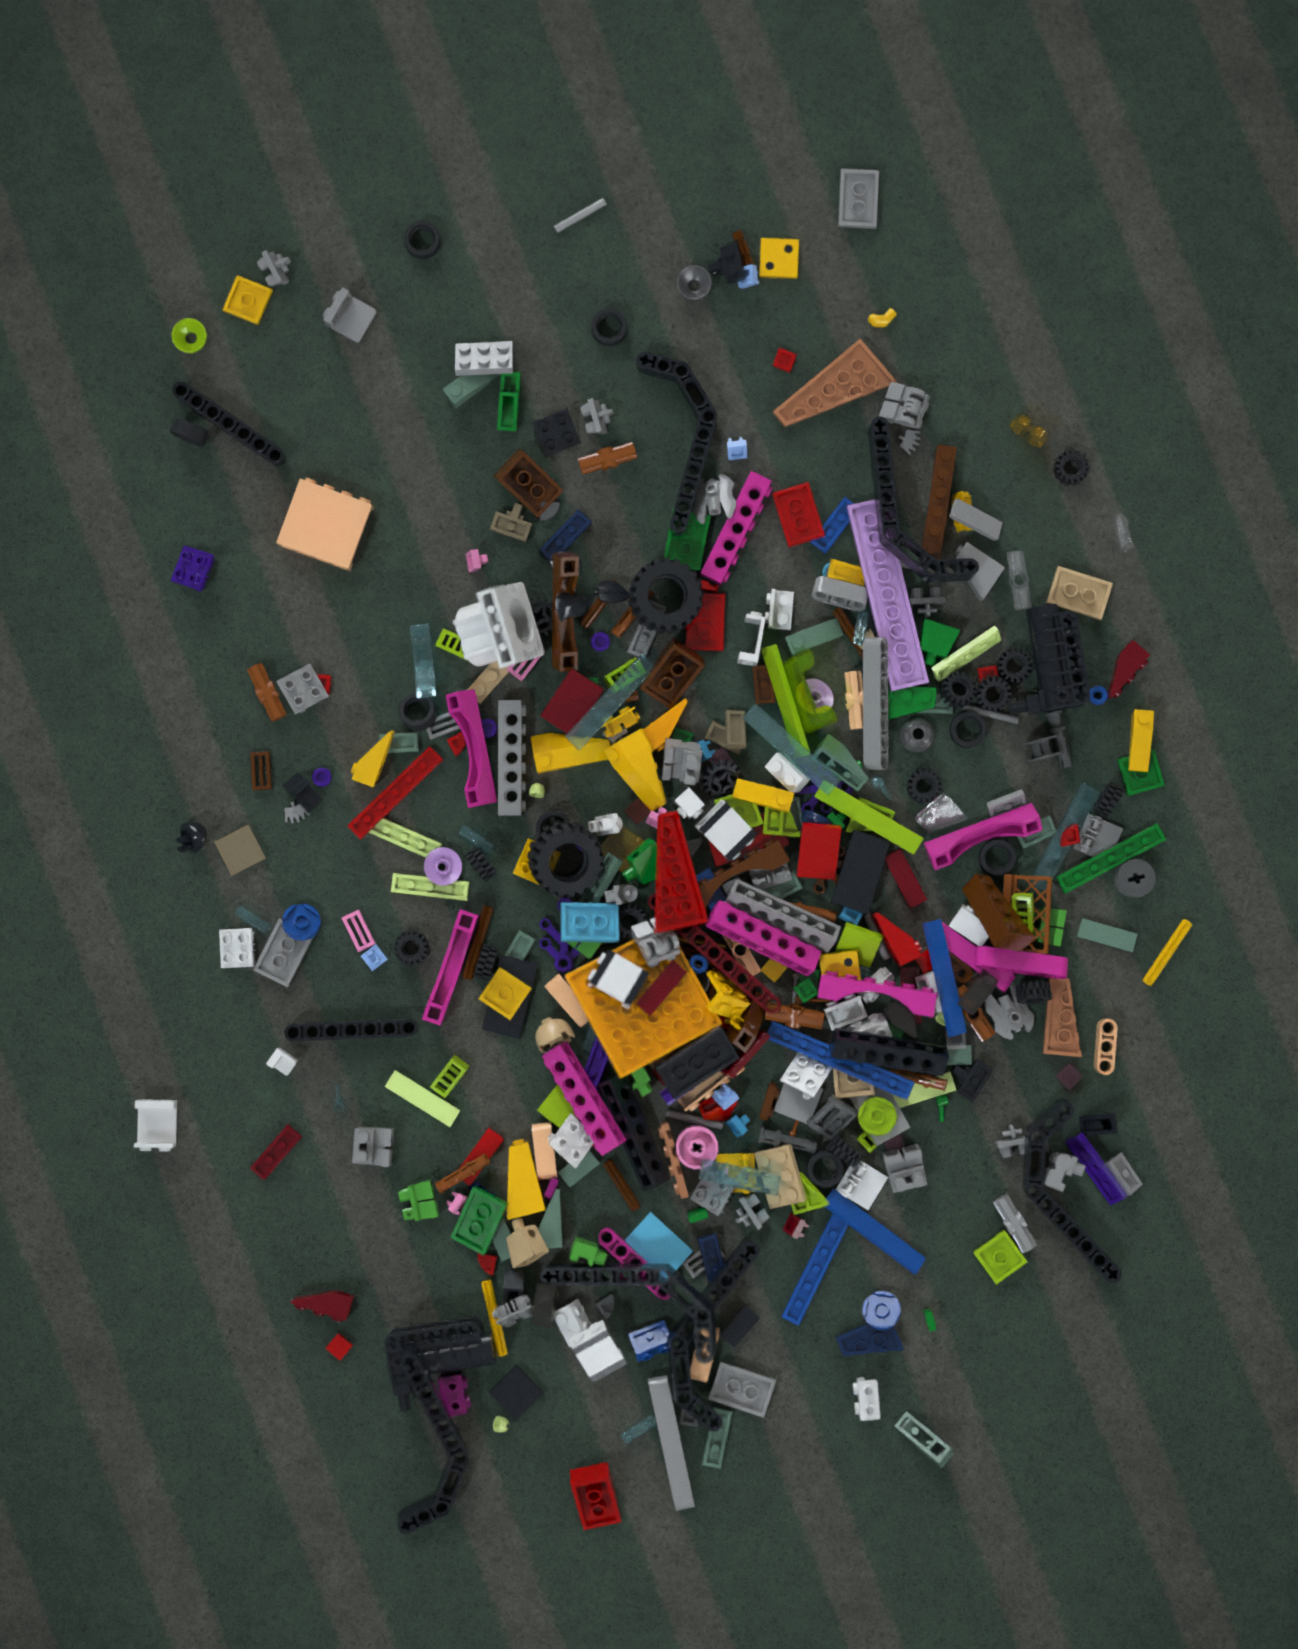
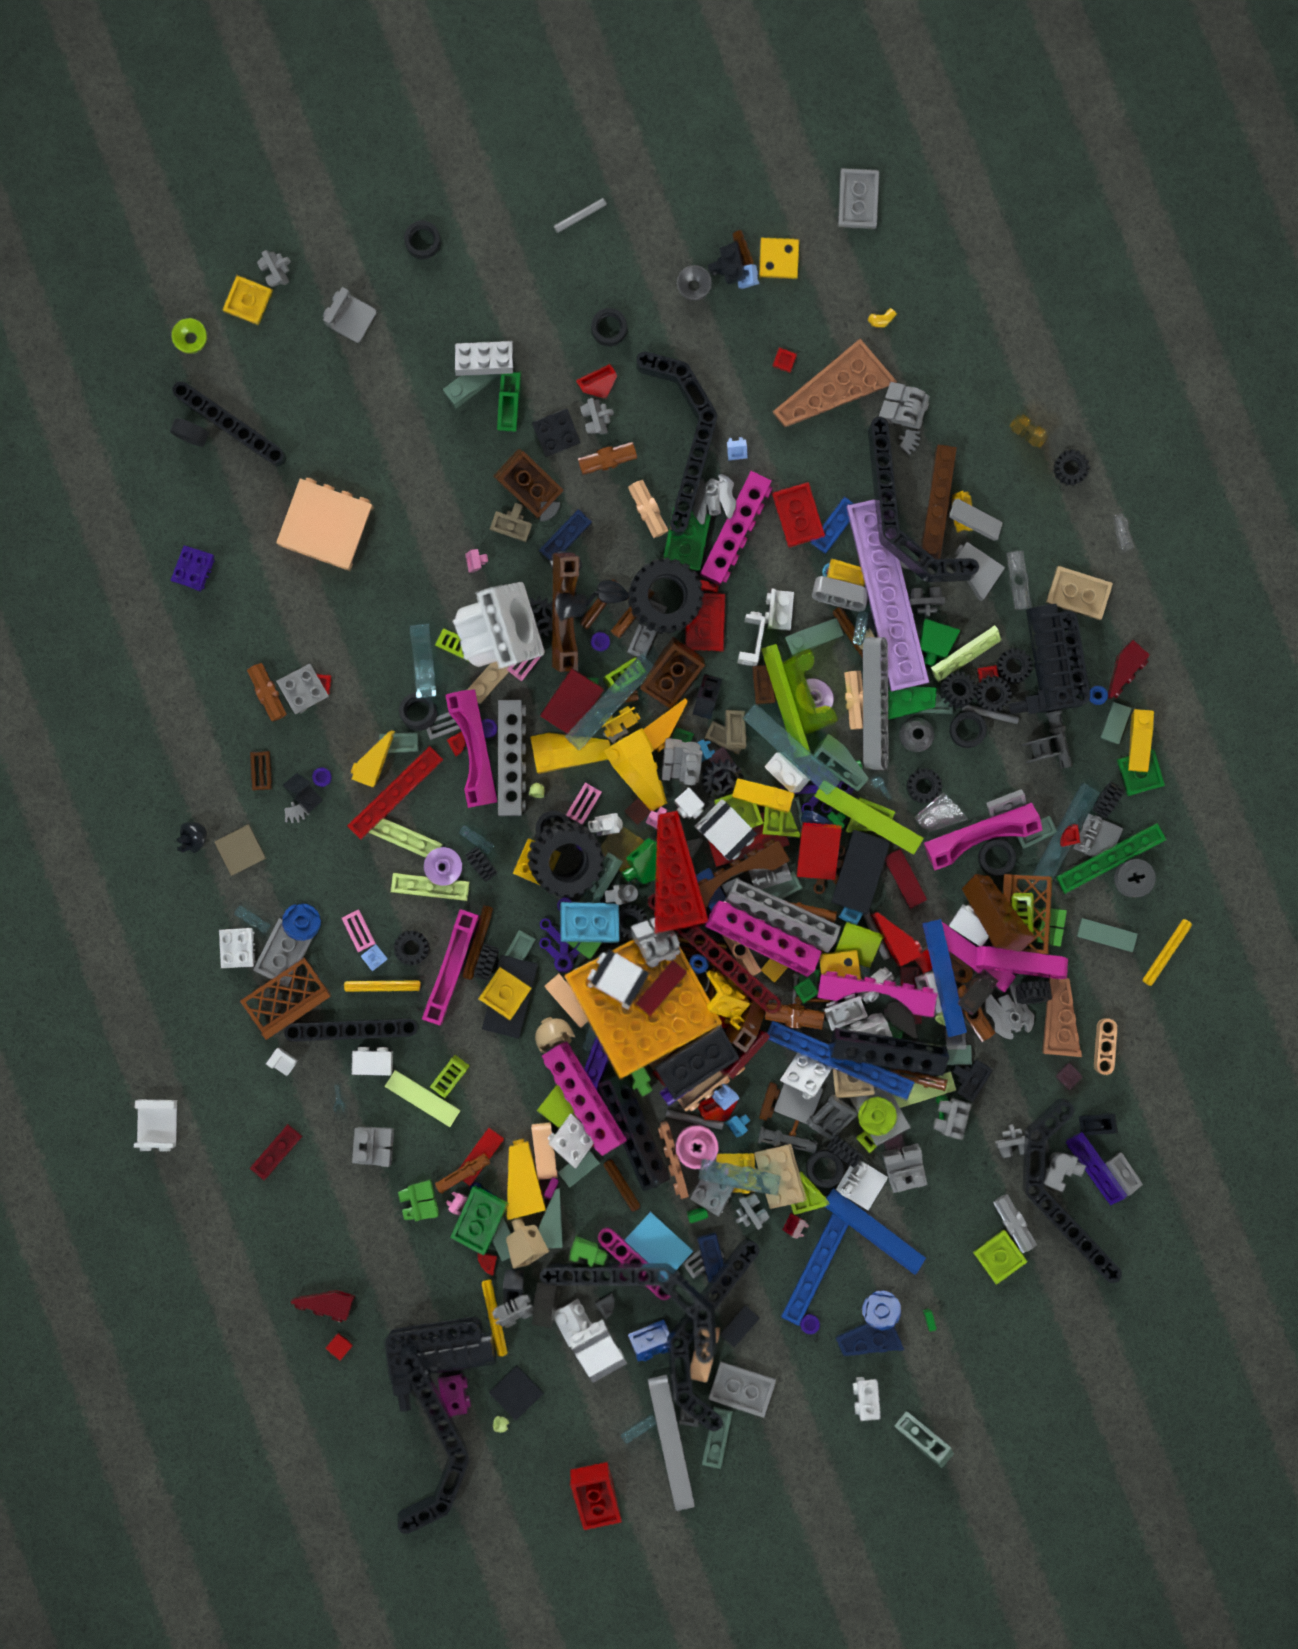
(294, 1012): none -> dark orange fence
(354, 986): none -> yellow axle
(372, 1062): none -> white brick
(575, 817): none -> bright pink tile
(598, 382): none -> red slope
(648, 509): none -> light nougat piece
(707, 696): none -> black slope
(810, 1324): none -> dark purple tile
(956, 1118): none -> light grey hips
(1115, 723): none -> sand green tile

